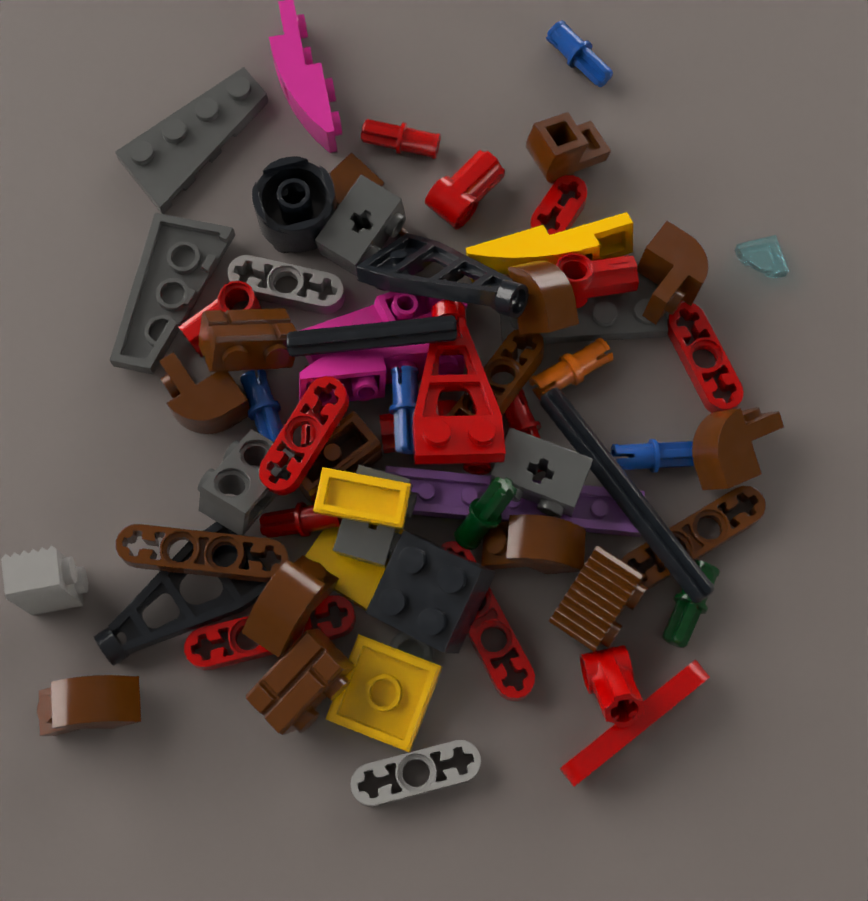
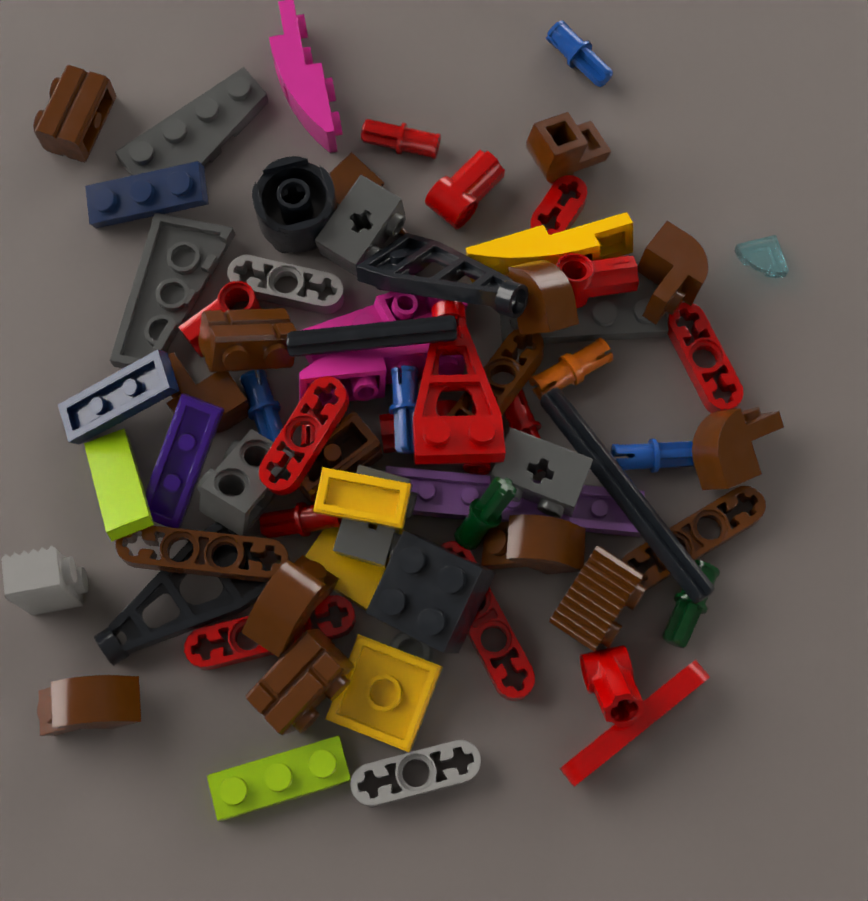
(74, 113): none -> reddish brown brick
(118, 397): none -> plate
(118, 485): none -> lime tile
(146, 194): none -> dark blue plate
(182, 459): none -> dark purple tile
(278, 778): none -> lime plate

